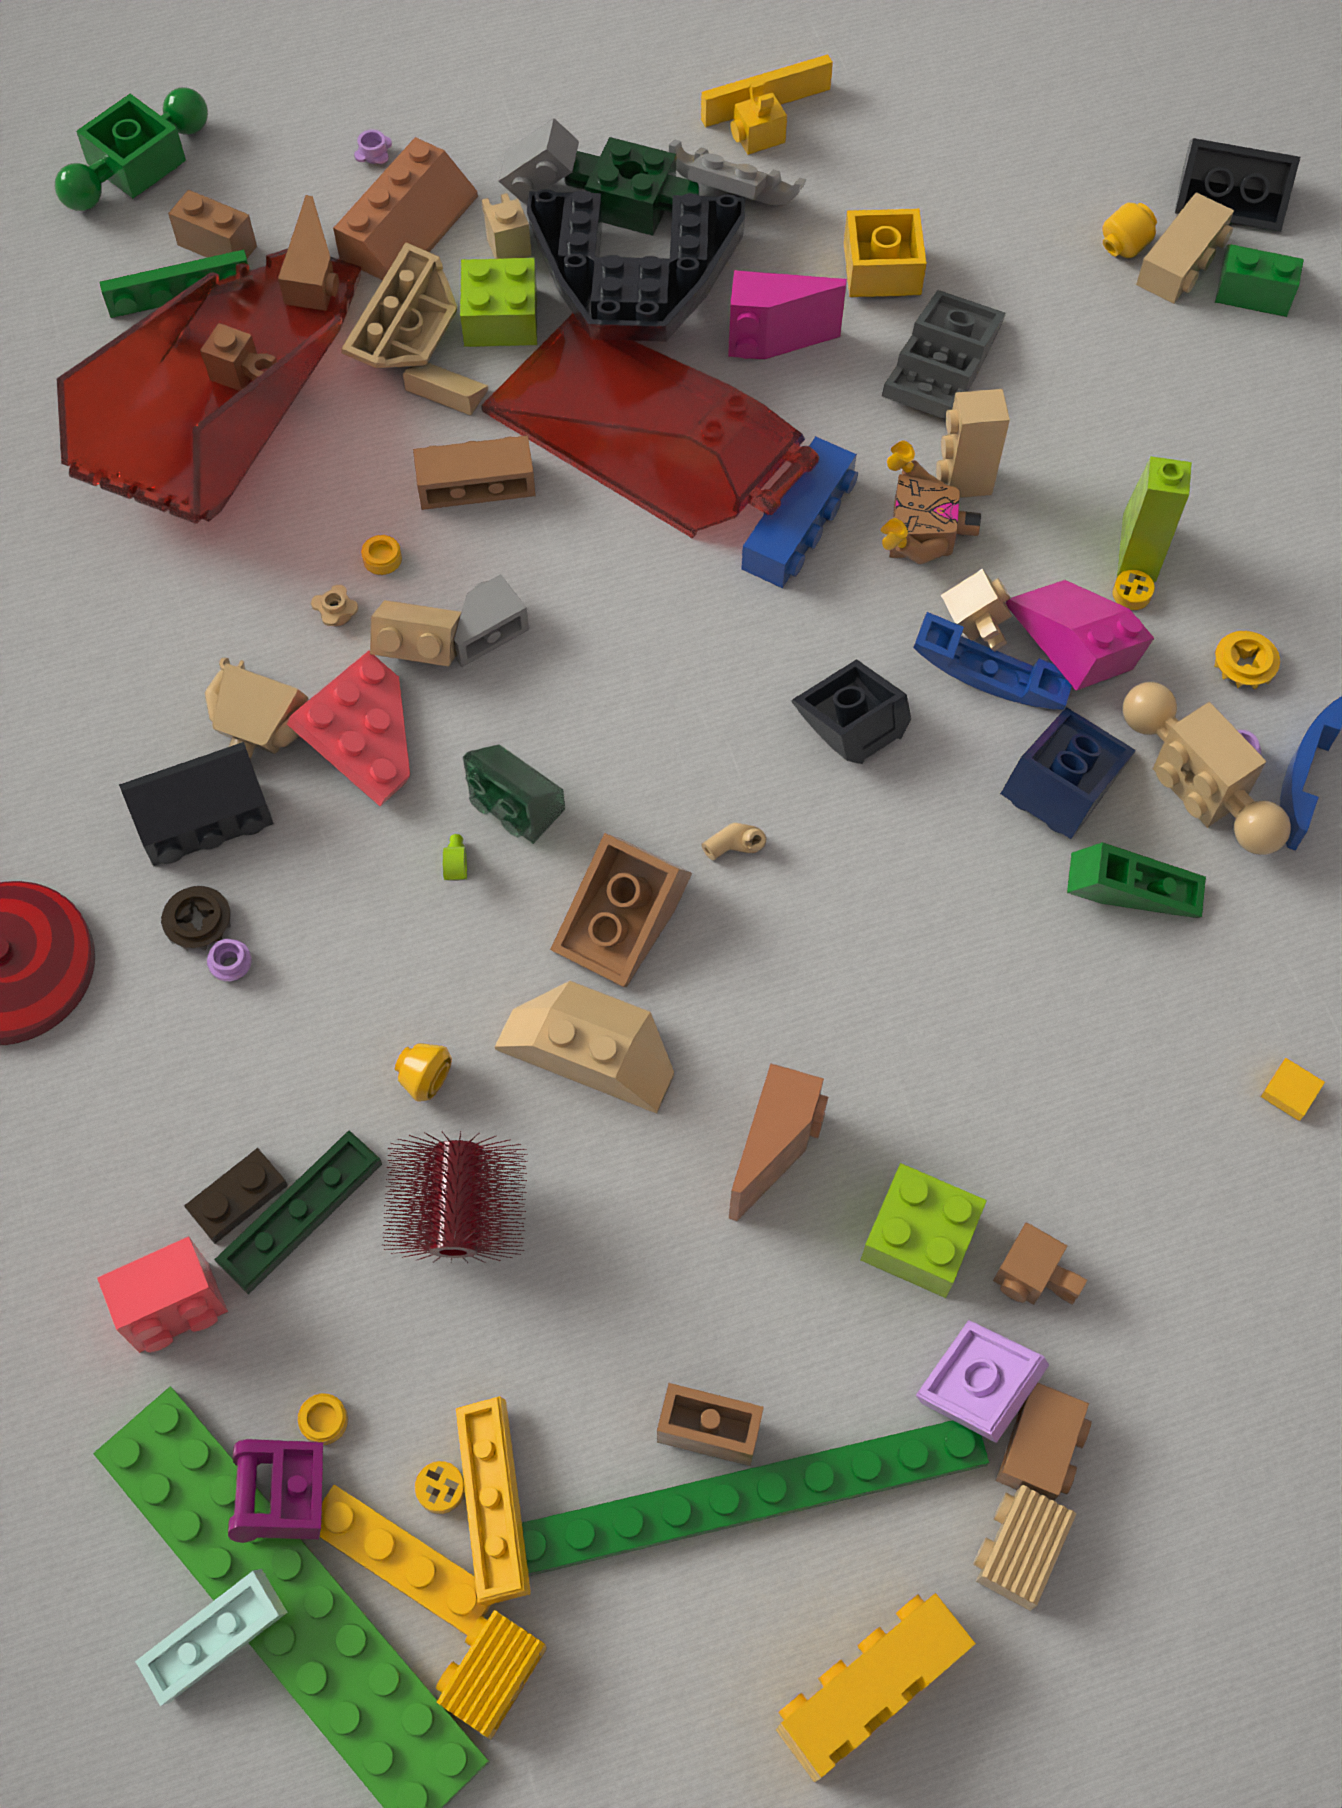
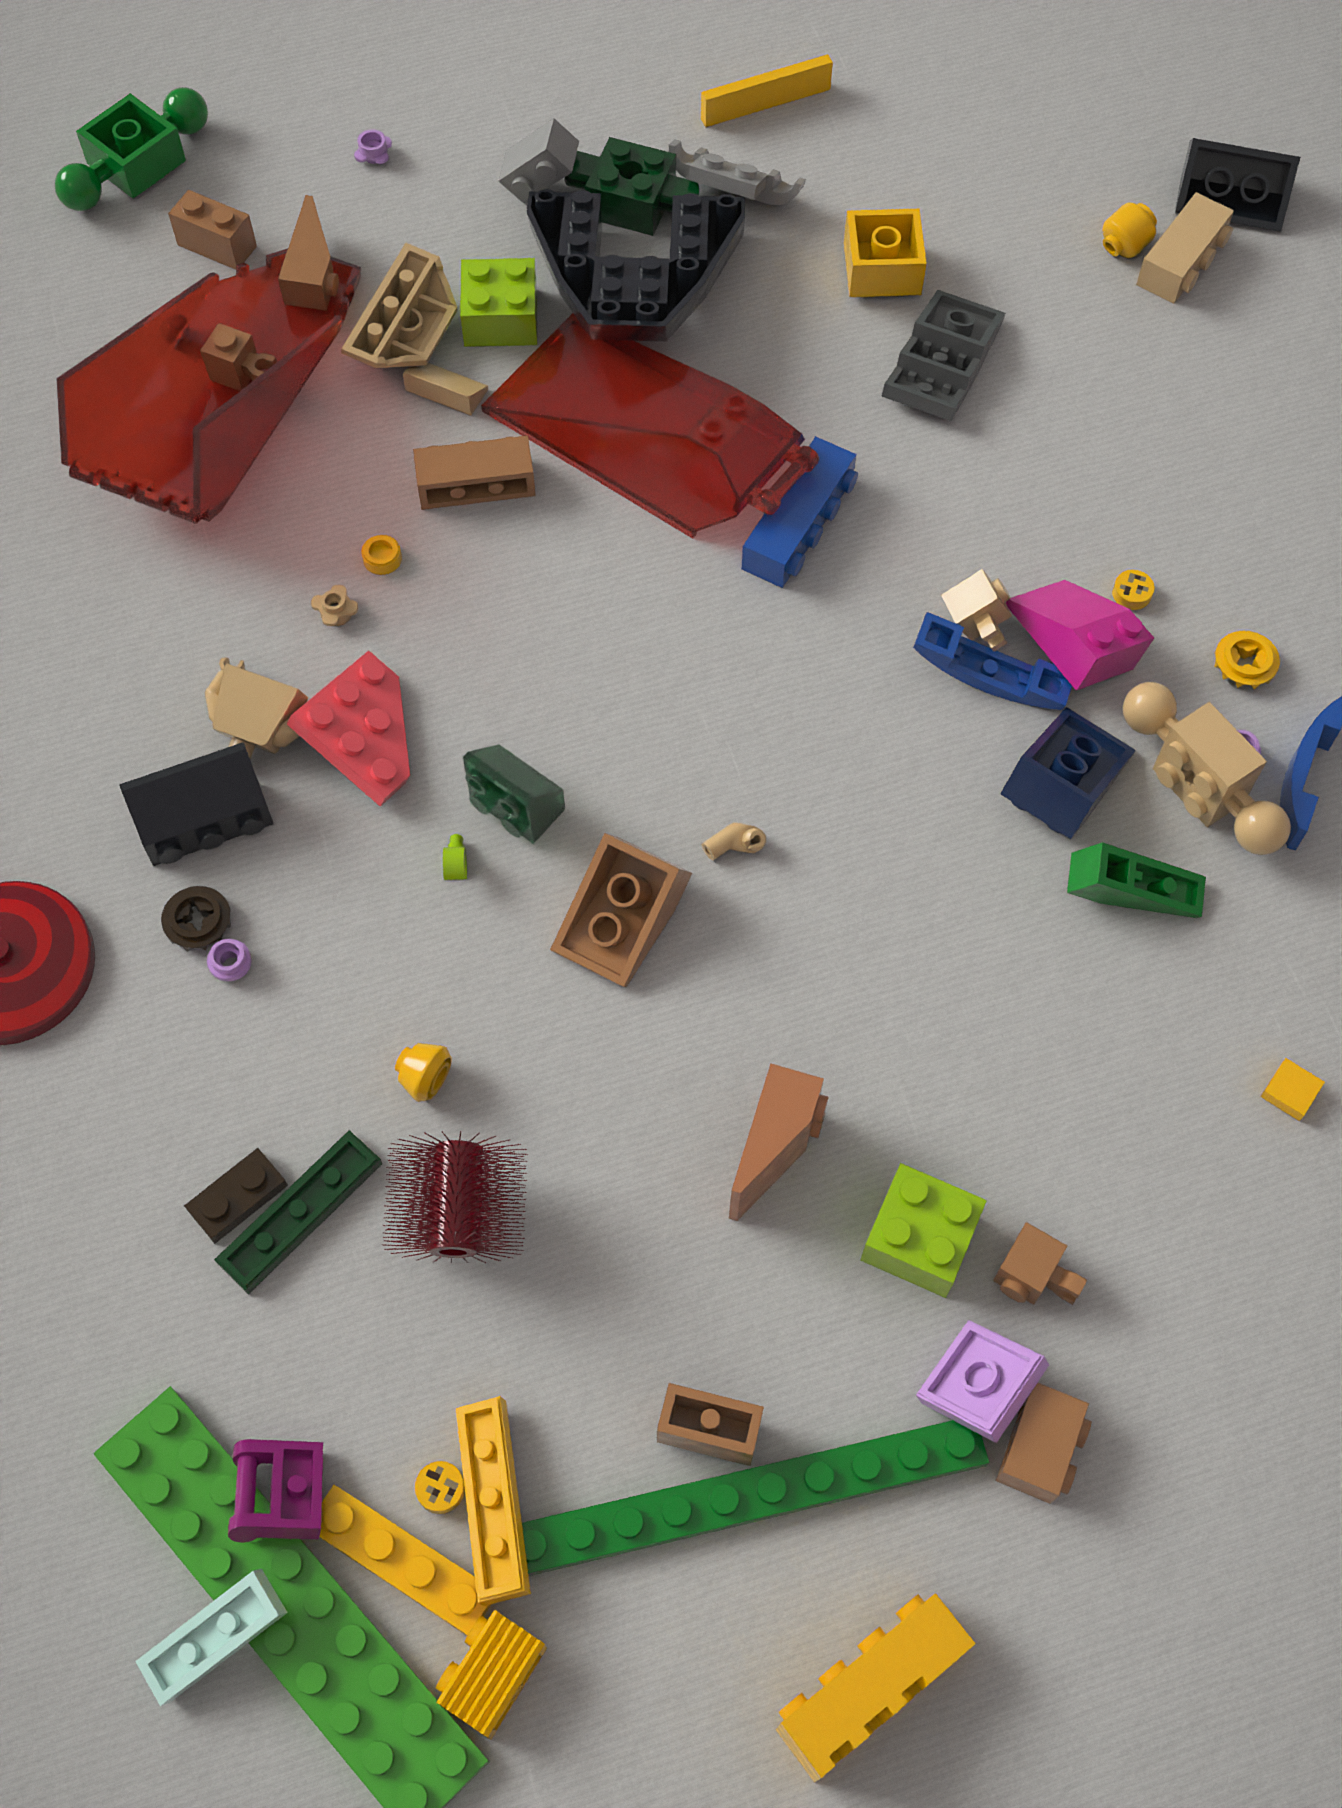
(158, 286): green plate -> none
(163, 1296): coral brick -> none
(322, 1418): yellow tile -> none
(409, 204): nougat slope -> none
(414, 633): tan brick -> none
(489, 619): light grey slope -> none
(507, 228): tan brick -> none
(592, 1043): tan wedge -> none
(759, 121): yellow brick -> none
(782, 313): dark pink slope -> none
(855, 711): black slope -> none
(924, 512): medium nougat torso -> none
(974, 442): tan brick -> none
(1024, 1546): tan brick -> none
(1153, 515): lime slope -> none
(1258, 280): green slope -> none

